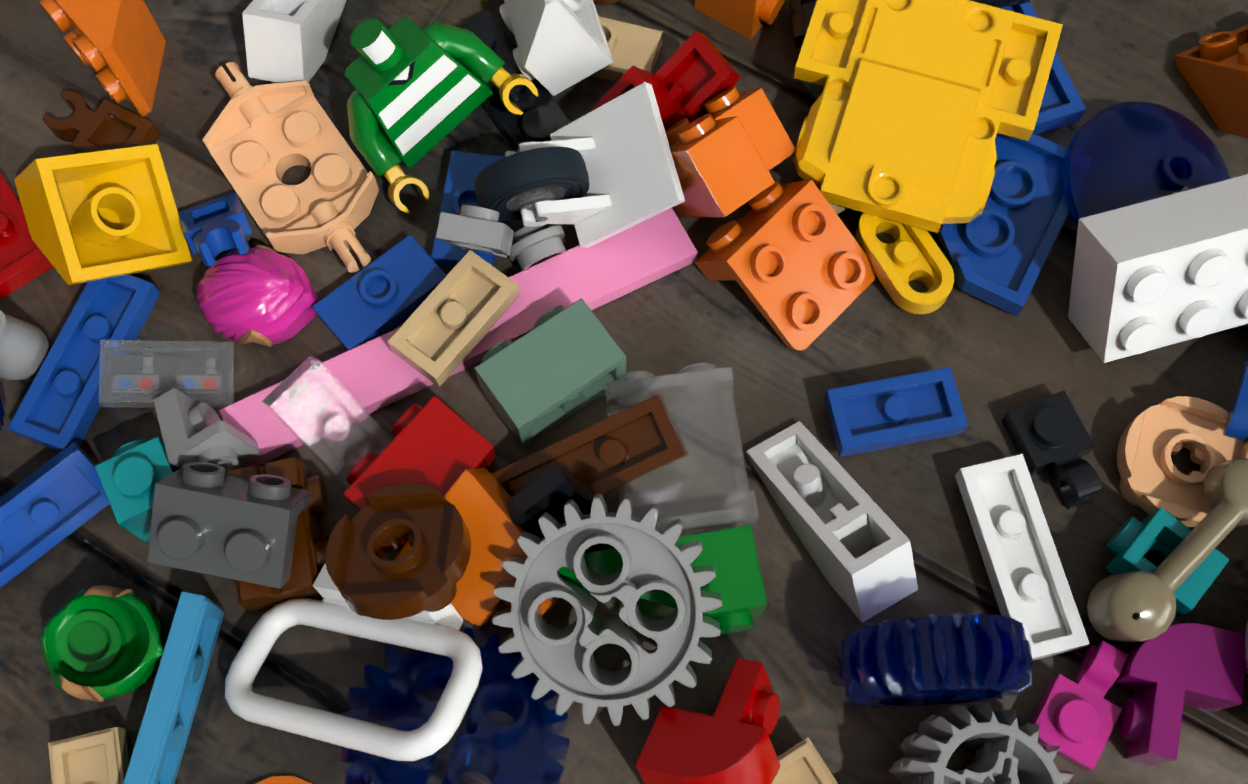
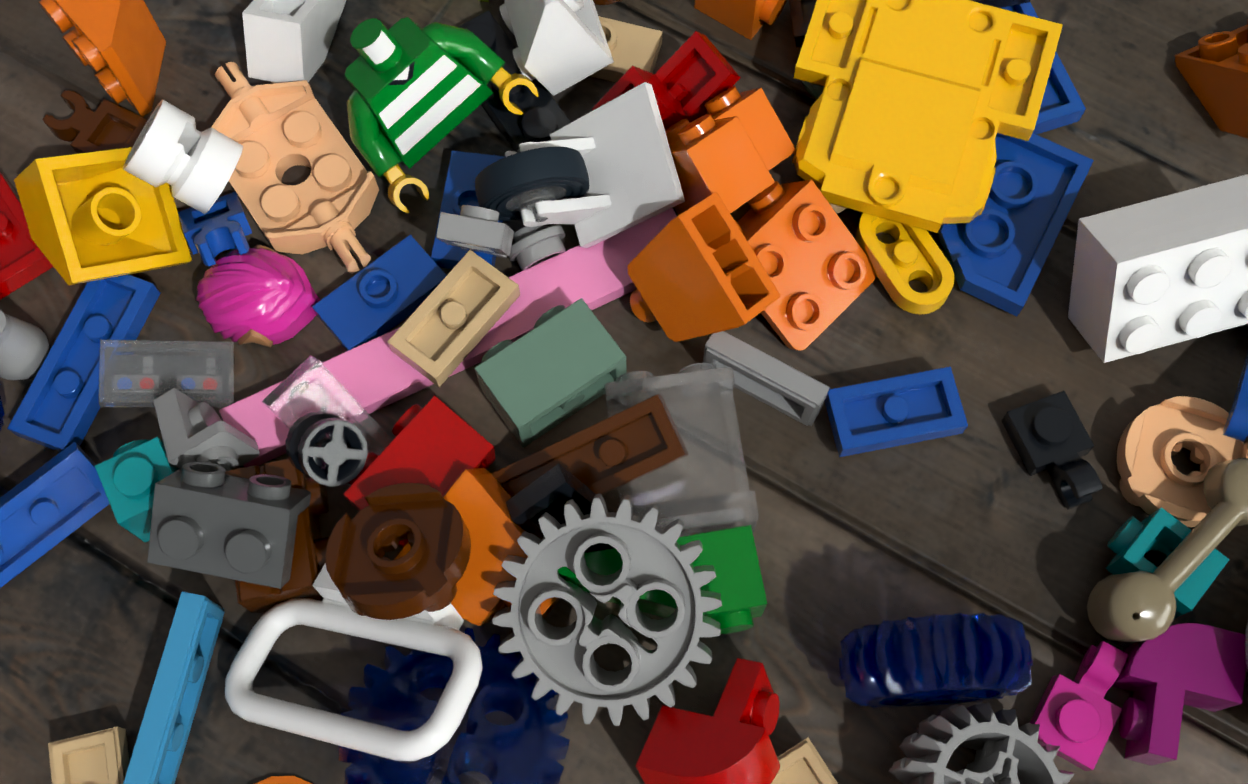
(102, 643): green hair -> none
(182, 156): none -> white wheel
(340, 455): none -> black wheel
(700, 275): none -> orange torso
(767, 378): none -> light grey tile
(836, 521): white slope -> none
(1021, 555): white plate -> none
(1136, 156): clear blue dish -> none

